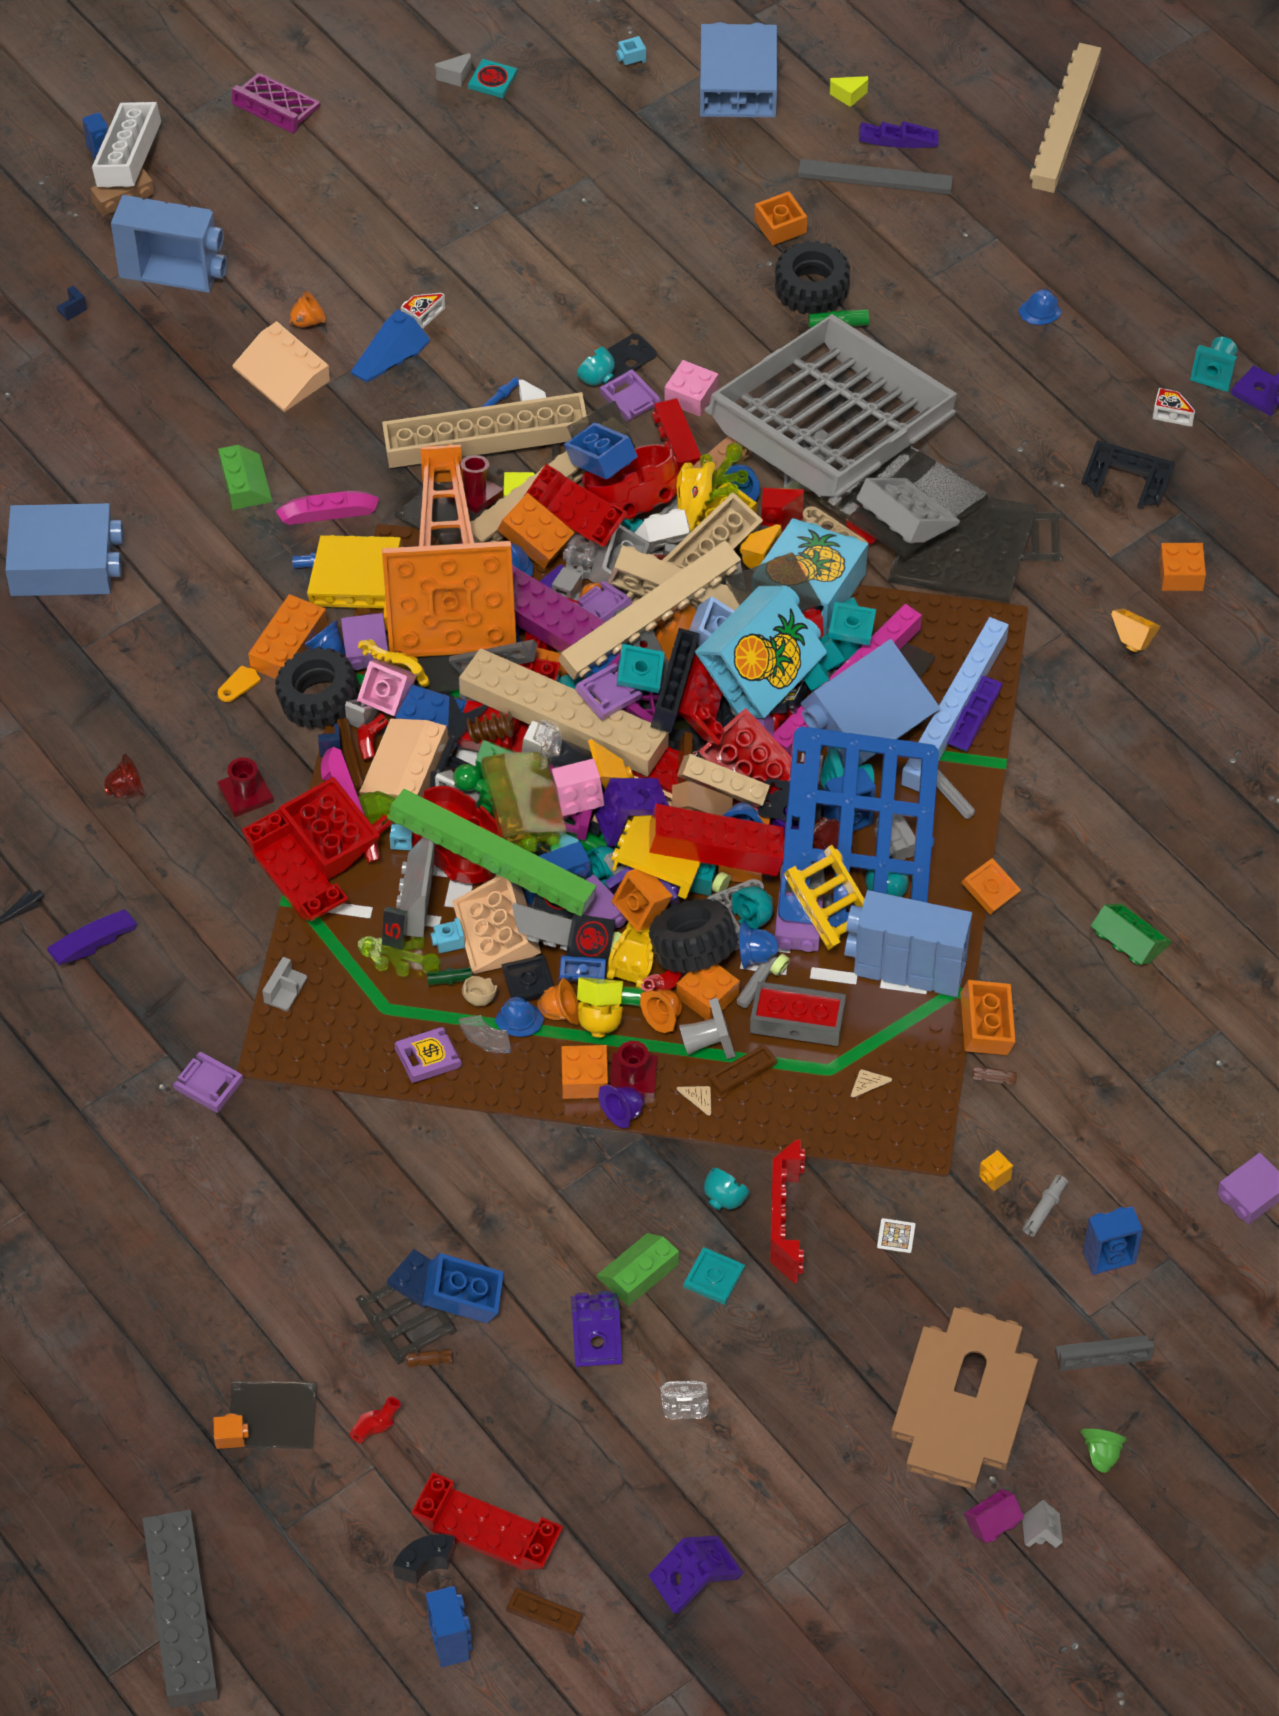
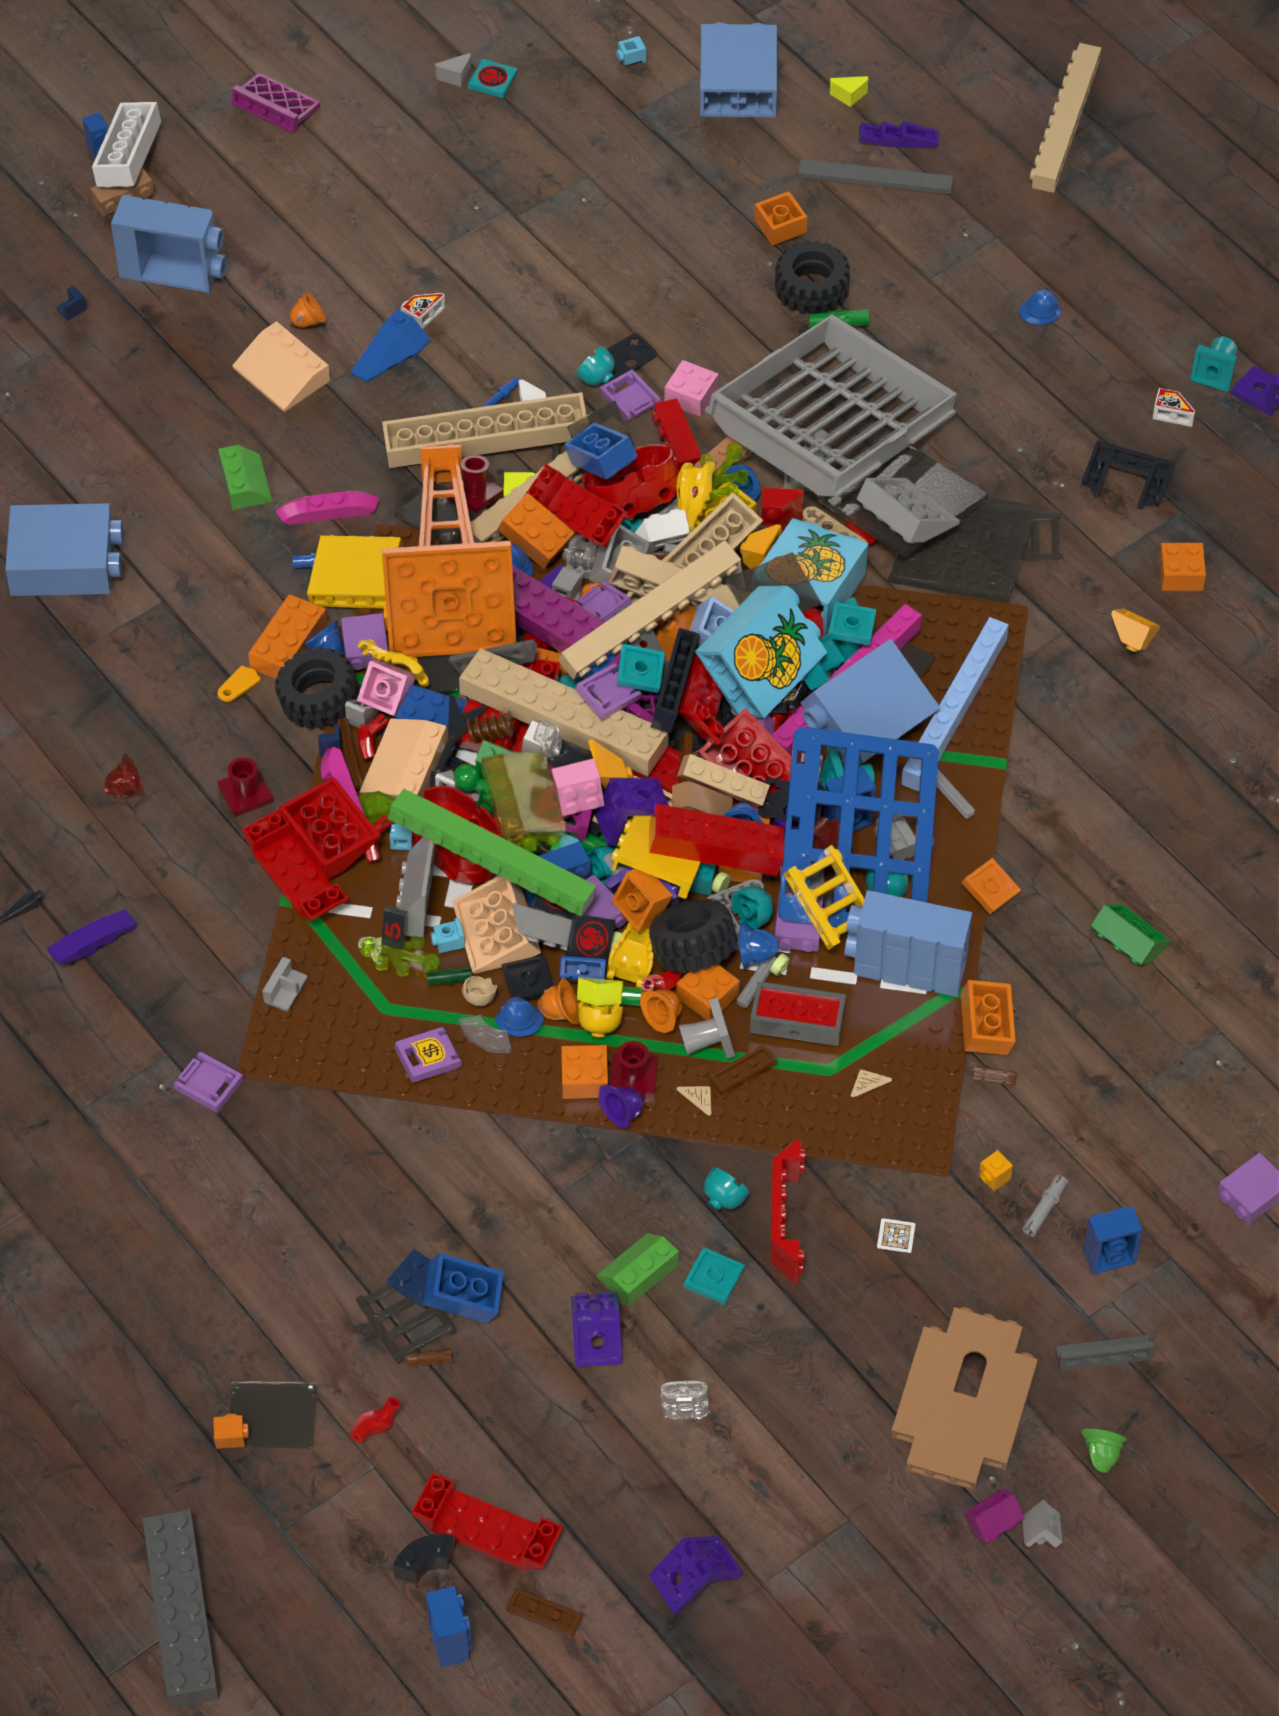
(975, 714): dark purple slope -> none

